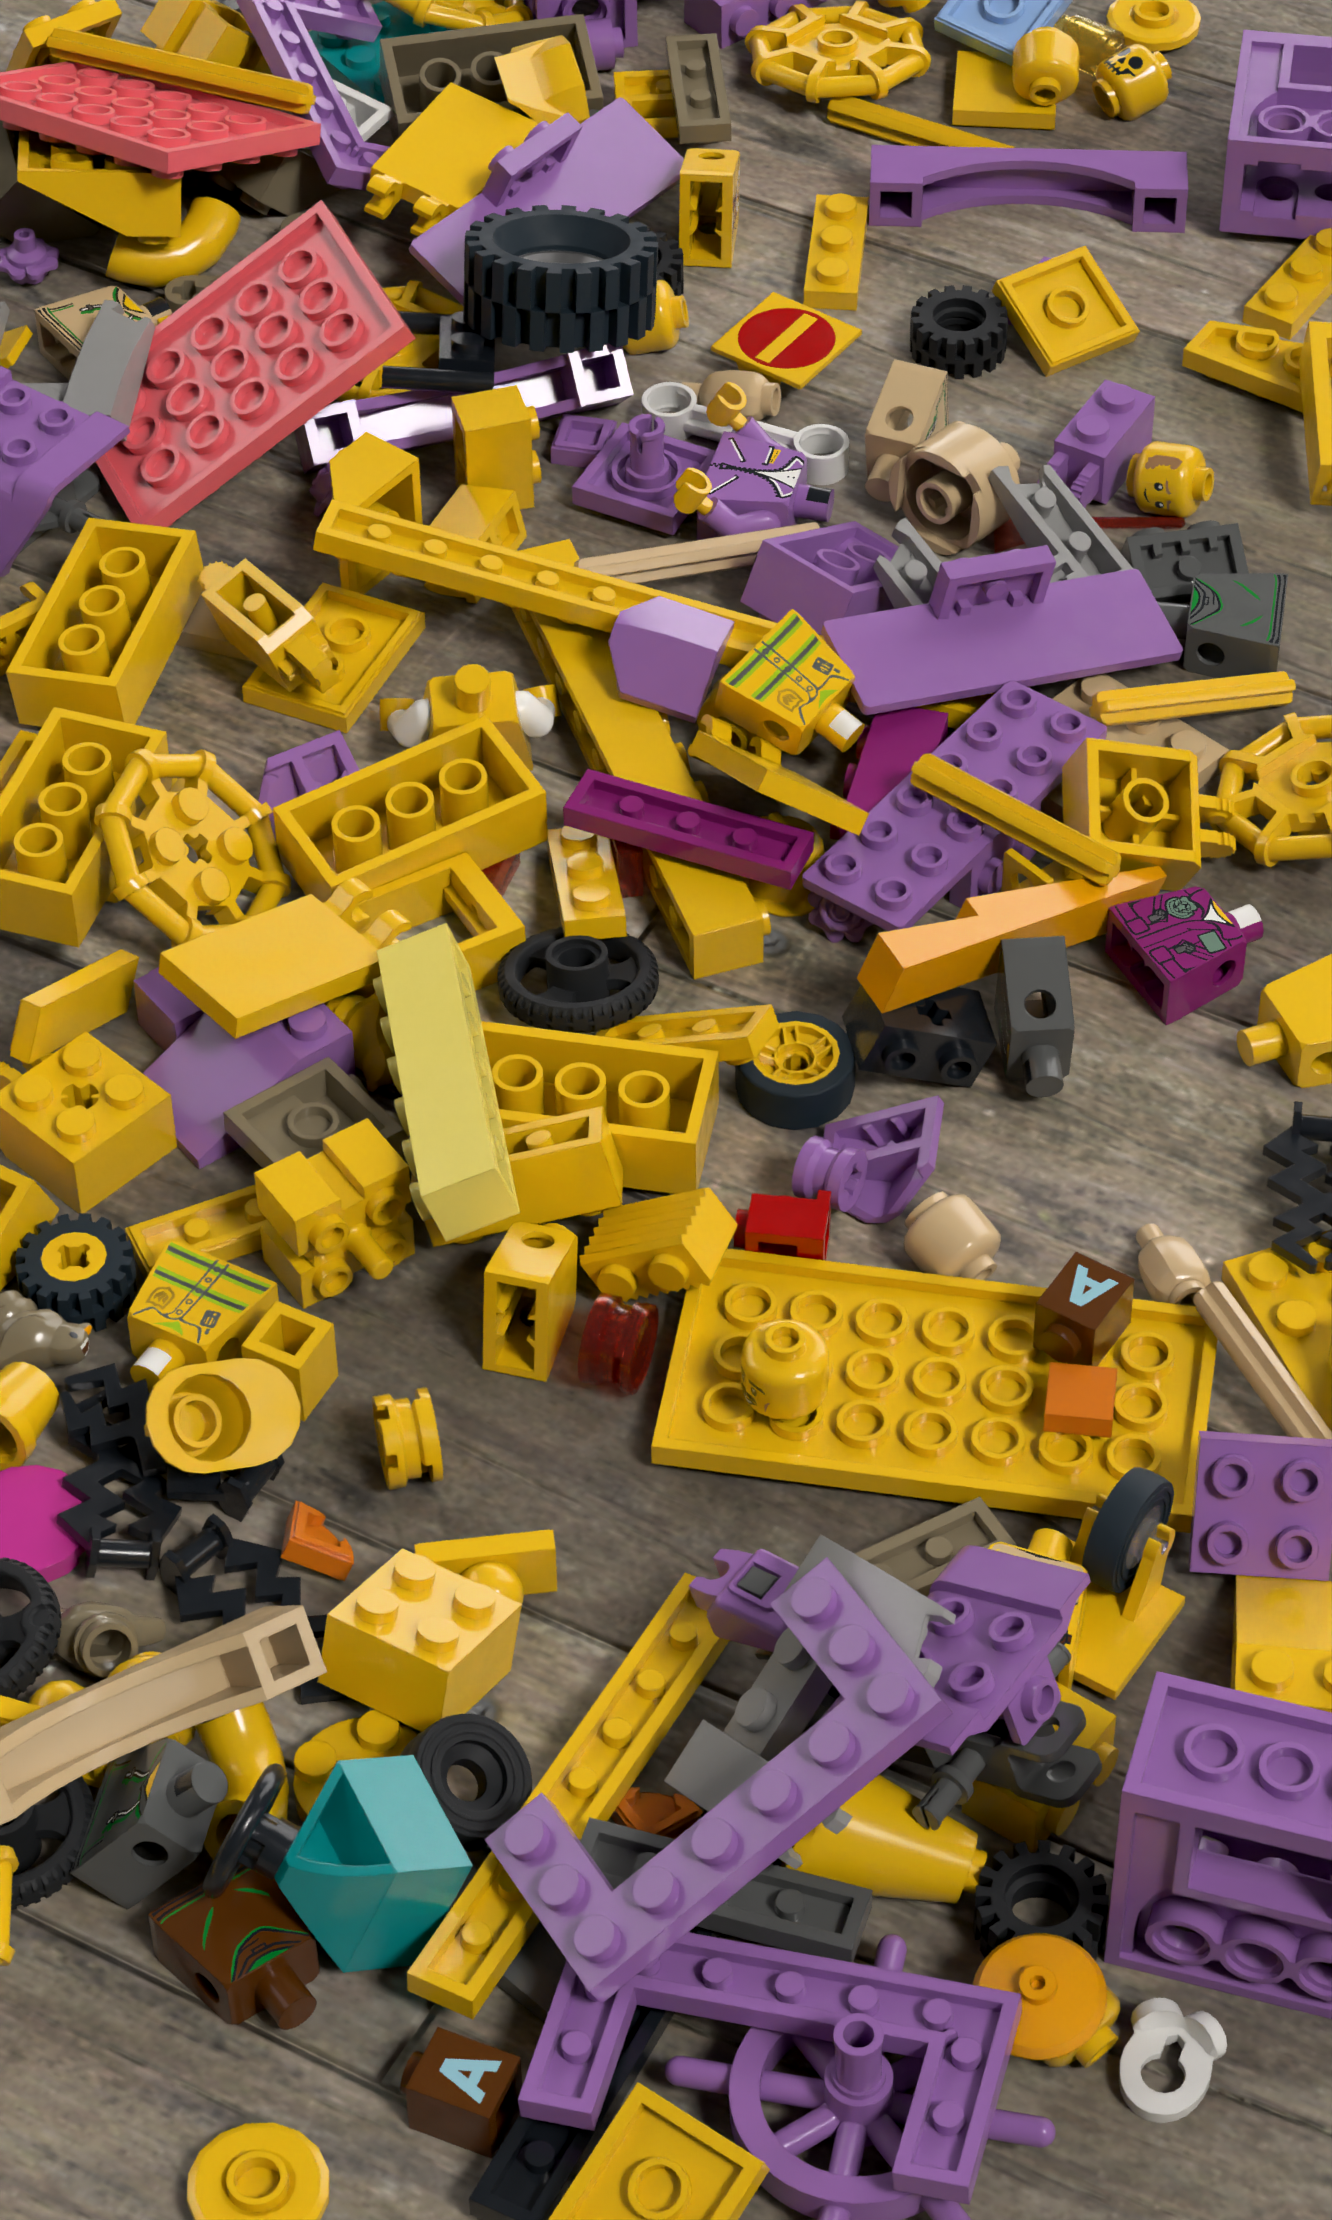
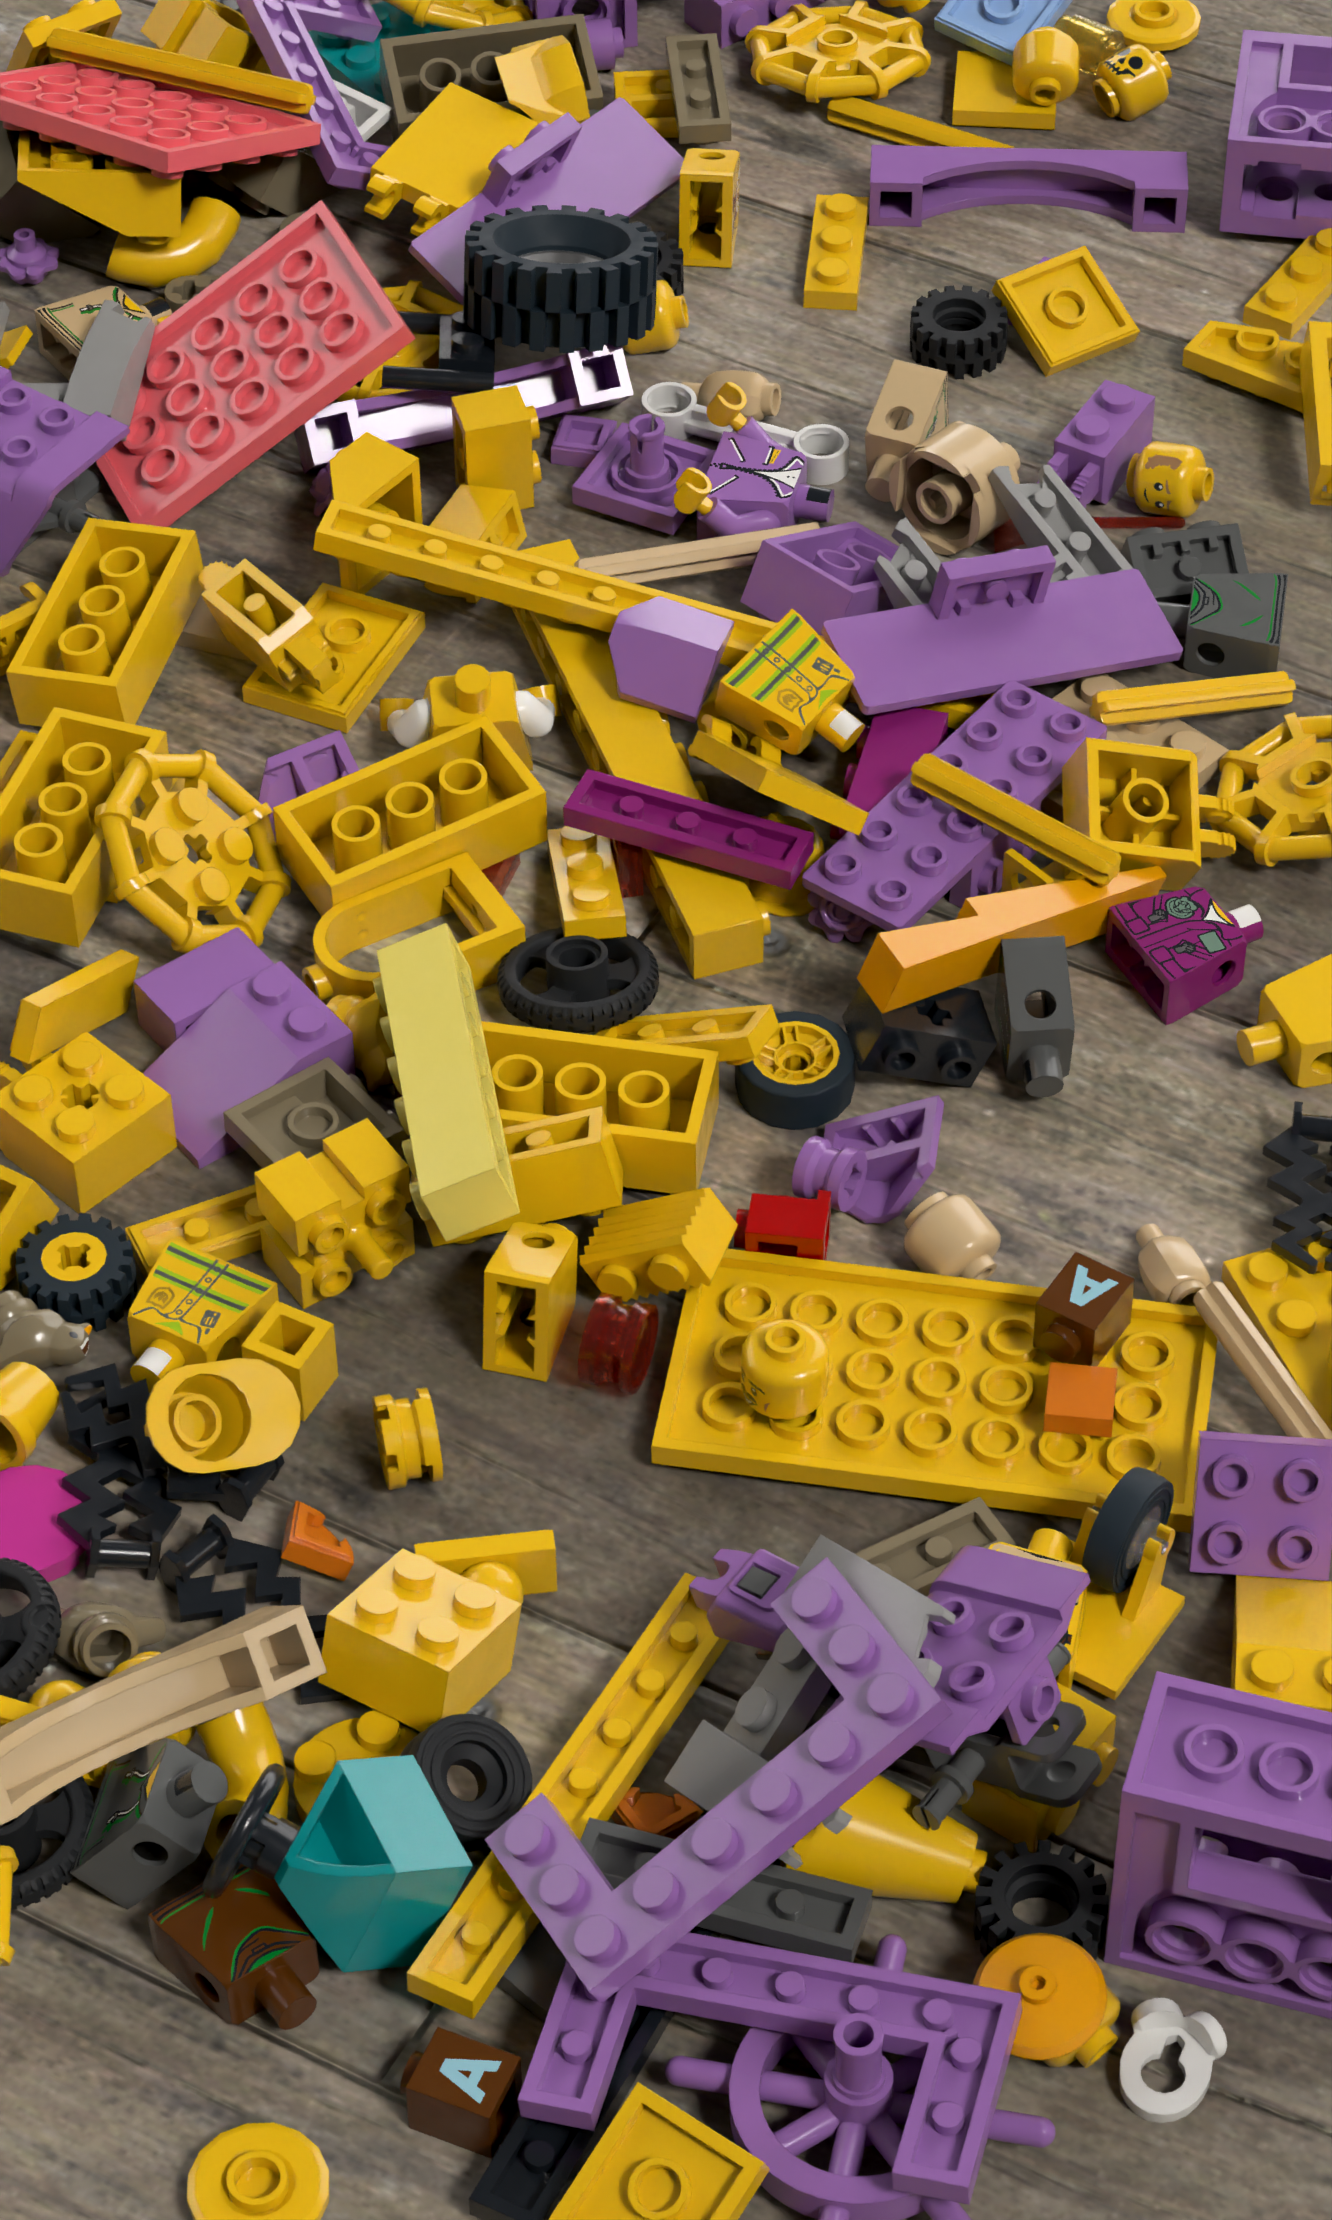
(283, 959): yellow tile -> none
(786, 341): piece -> none

